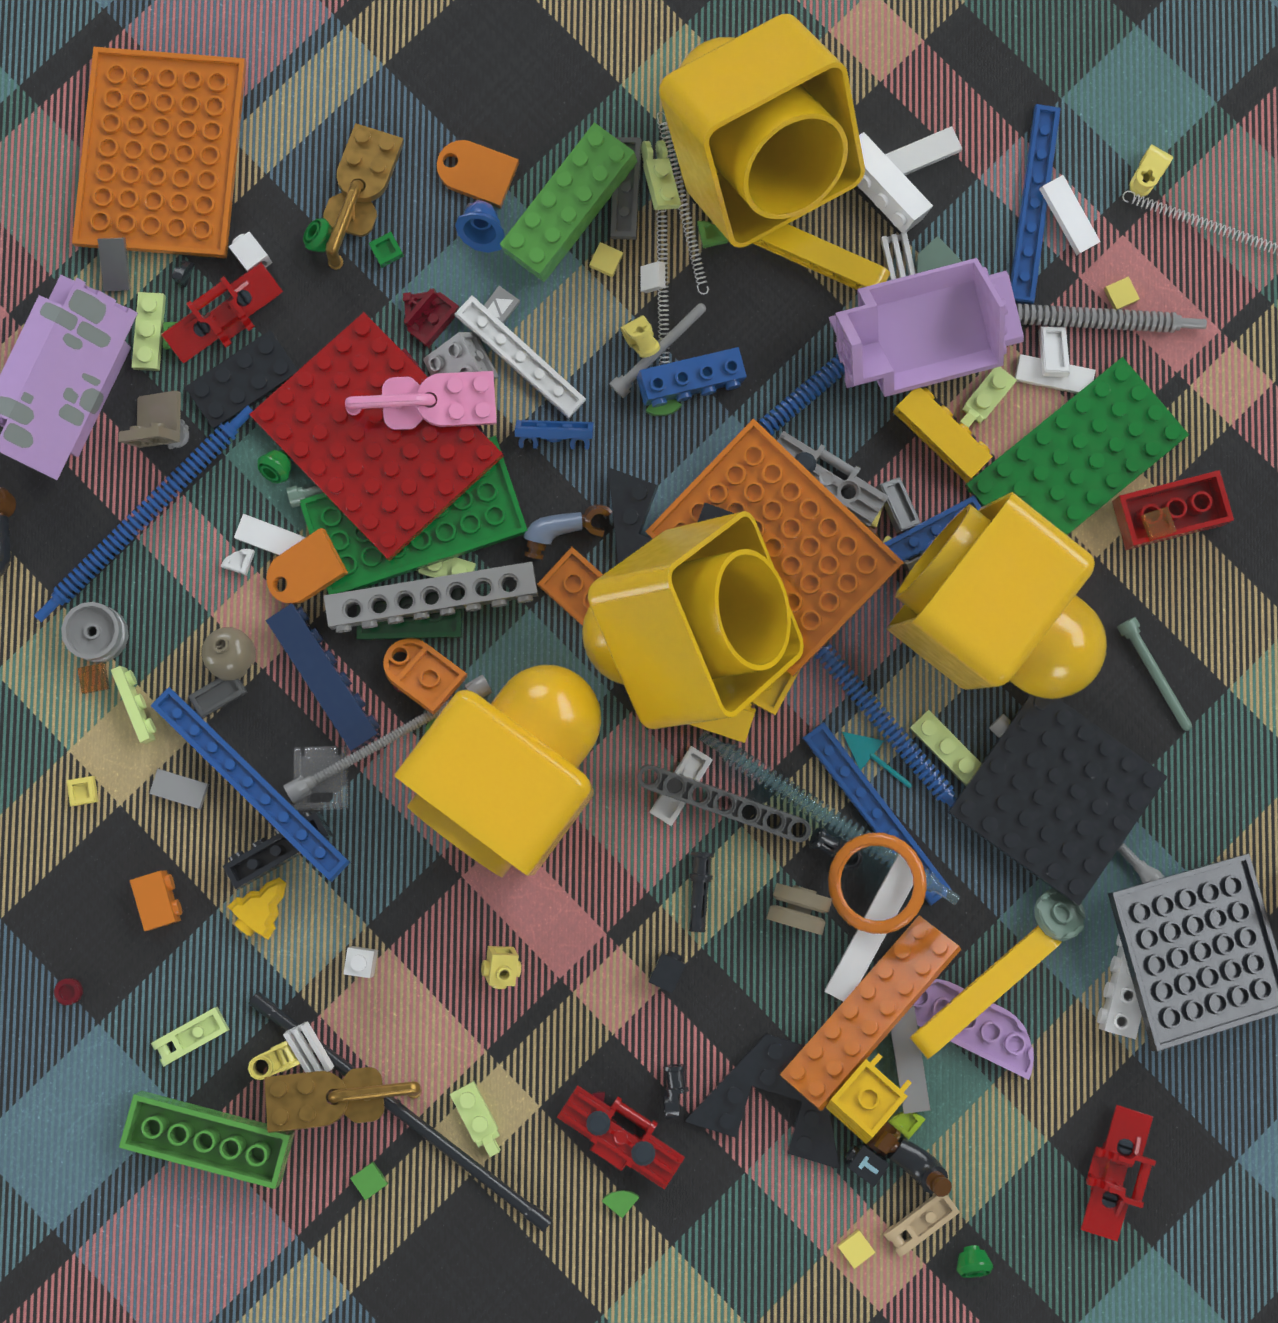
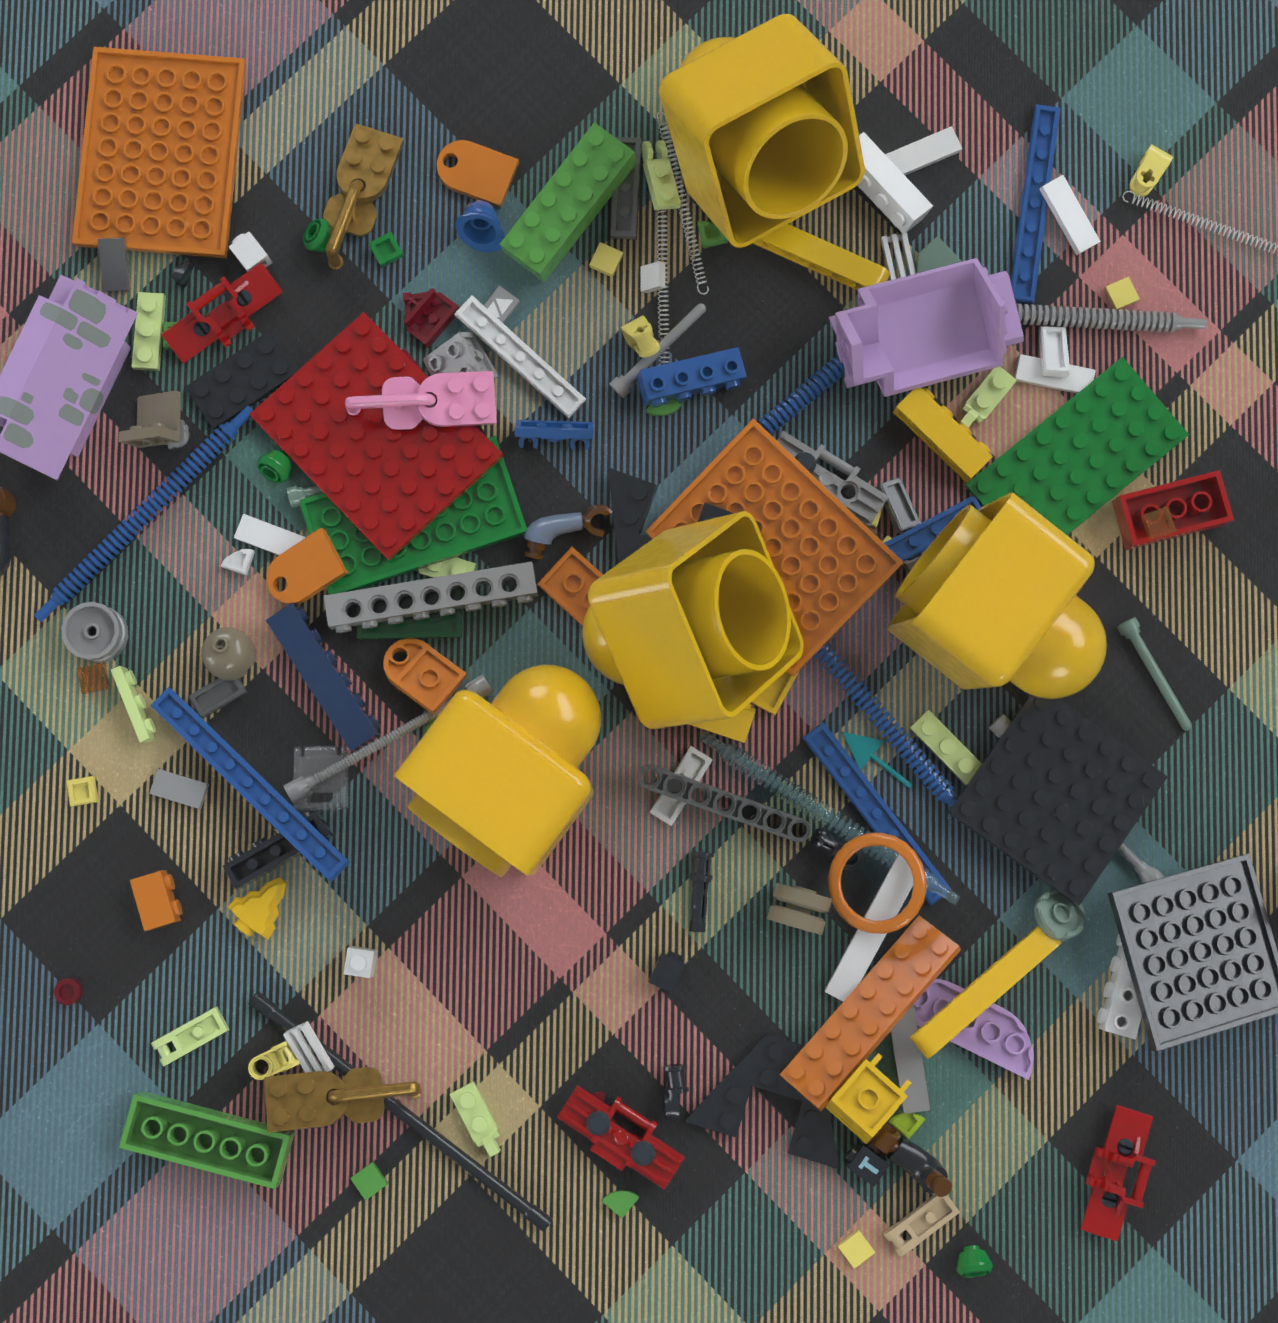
(501, 967): light yellow brick -> none

